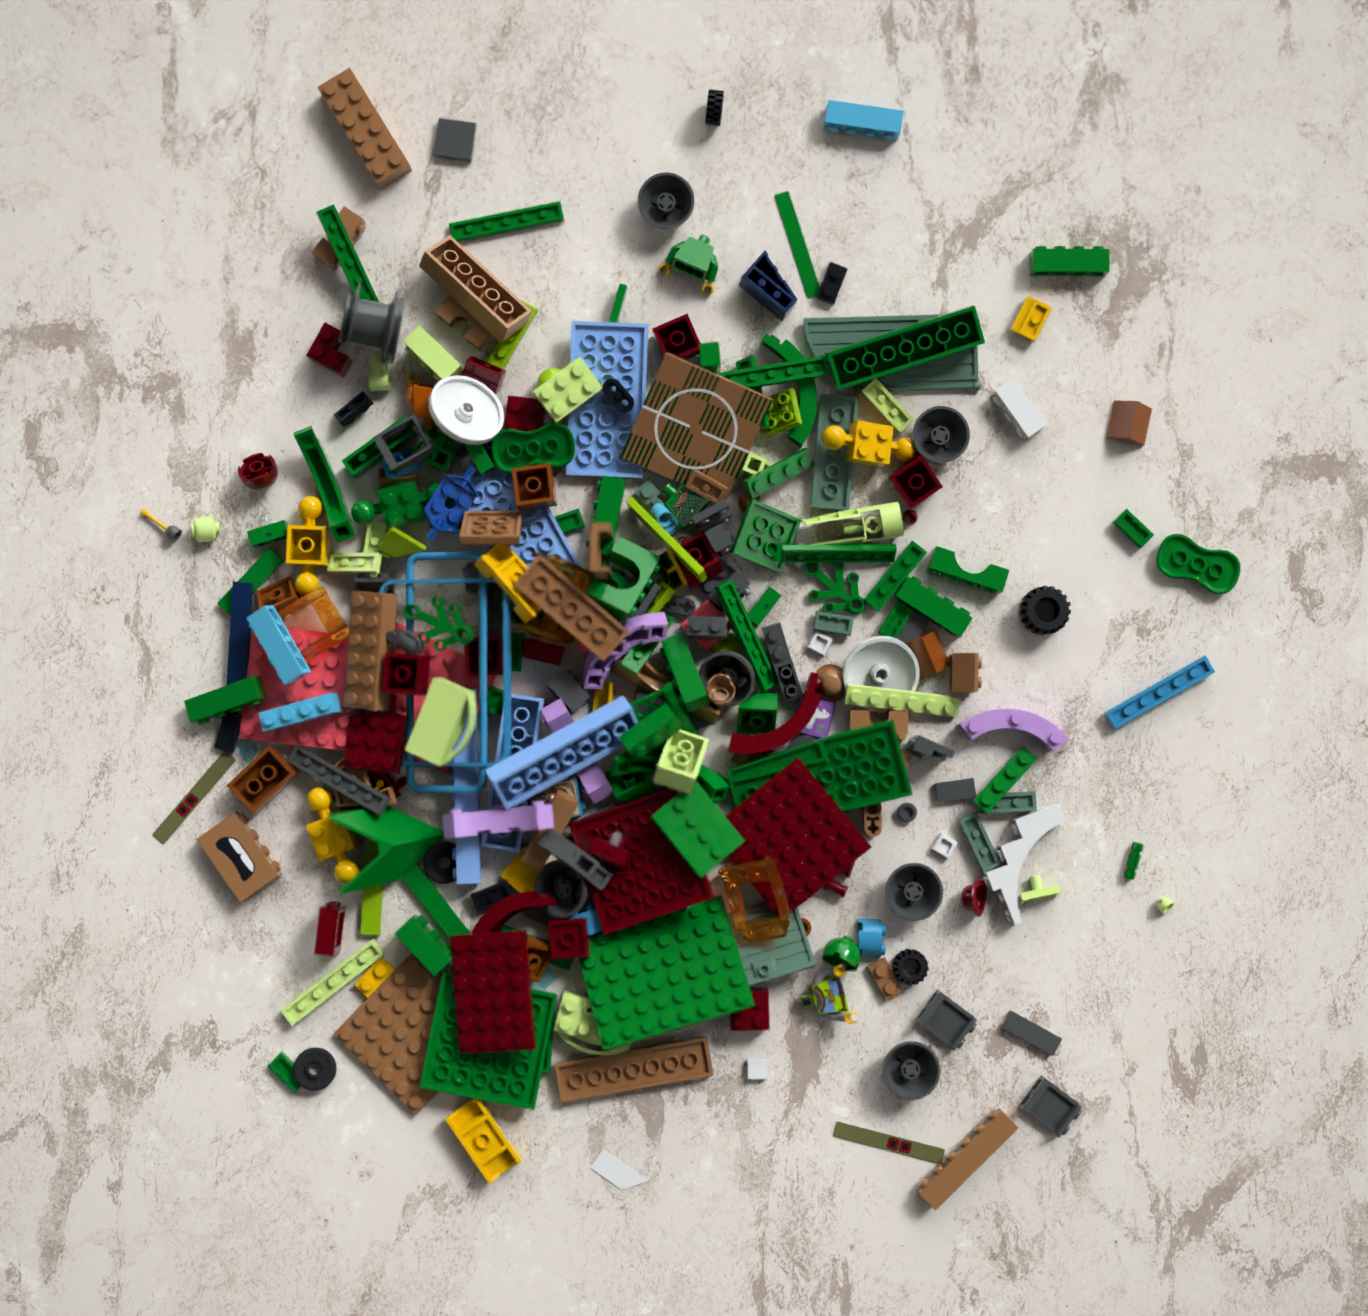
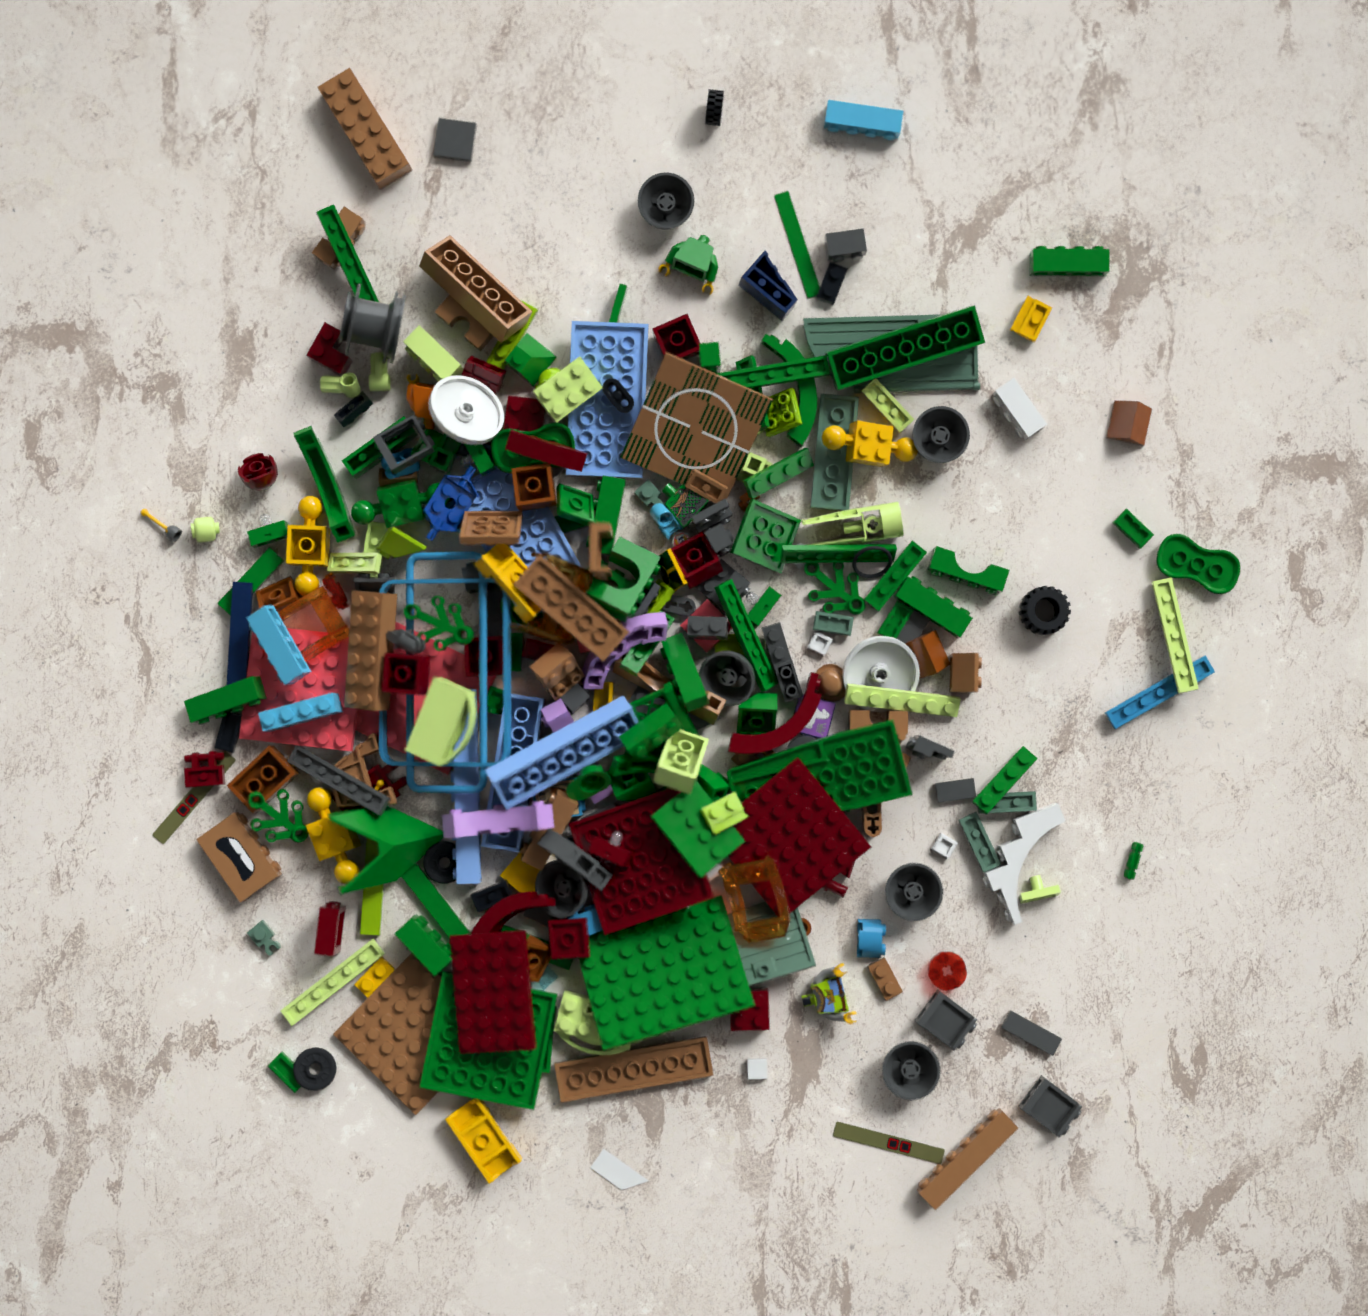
(207, 775): none -> dark red plate
(247, 750): clear light blue tile -> none
(261, 935): none -> sand green plate
(280, 819): none -> green plant
(339, 598): none -> clear red plate
(344, 384): none -> yellowish green piece
(375, 741): dark red plate -> none
(507, 222): green tile -> none
(529, 359): none -> green slope
(546, 451): none -> dark red slope
(557, 671): none -> medium nougat slope
(575, 504): none -> green tile
(590, 781): none -> green piece
(666, 539): lime tile -> none
(720, 690): medium nougat hair -> none
(723, 813): none -> lime plate
(842, 951): green cylinder -> none
(845, 245): none -> dark grey brick
(867, 549): none -> black tyre
(907, 520): dark red hinge -> none
(907, 812): dark grey tile -> none
(910, 978): black tyre -> none
(915, 481): dark red brick -> none
(957, 967): none -> clear red plate
(974, 897): dark red hat -> none
(1015, 719): lavender brick -> none
(1165, 905): yellowish green hinge -> none
(1175, 635): none -> yellowish green plate

